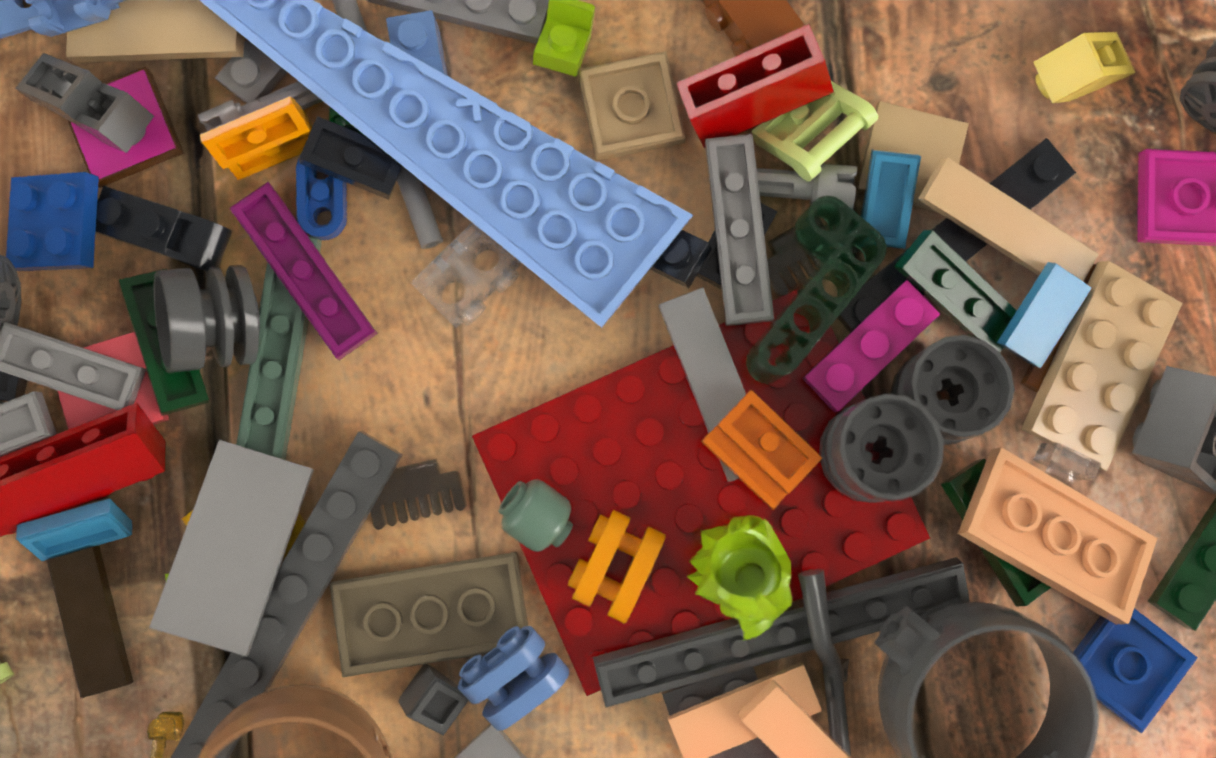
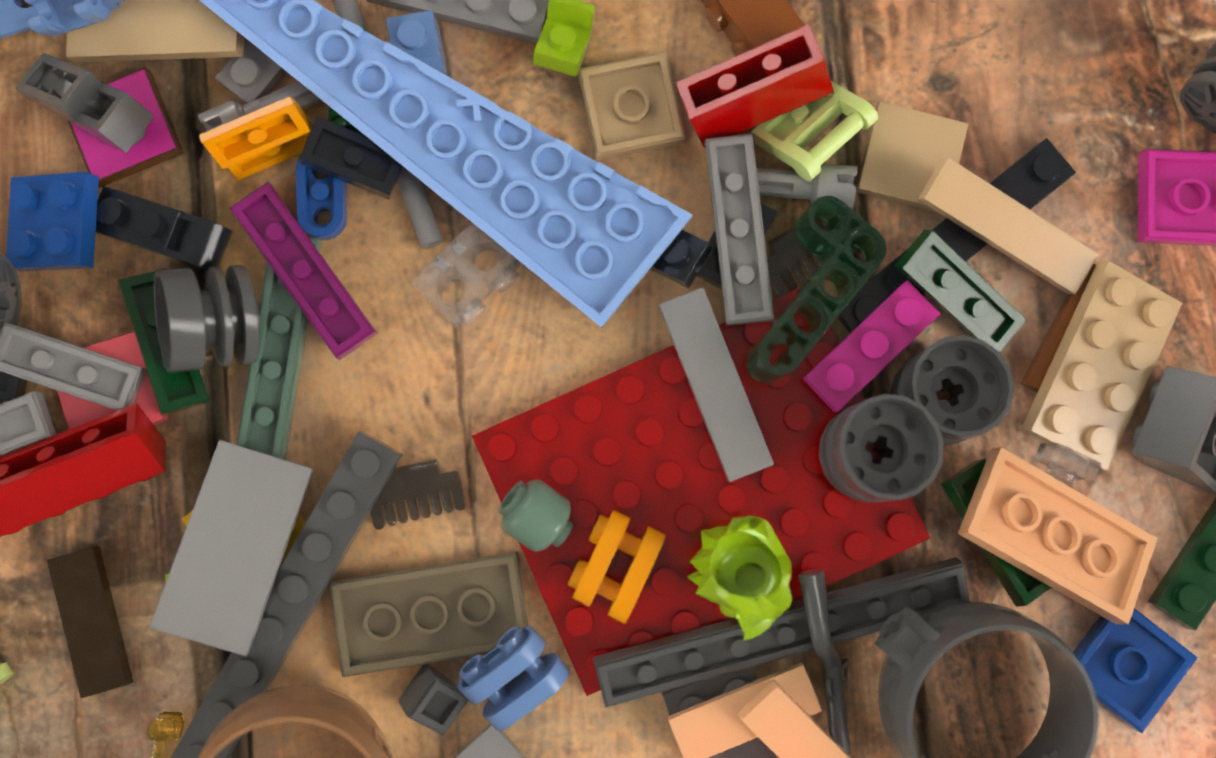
(74, 530): dark azure tile -> none
(761, 449): orange plate -> none
(891, 194): dark azure tile -> none
(1044, 314): tile -> none
(1082, 66): light yellow slope -> none

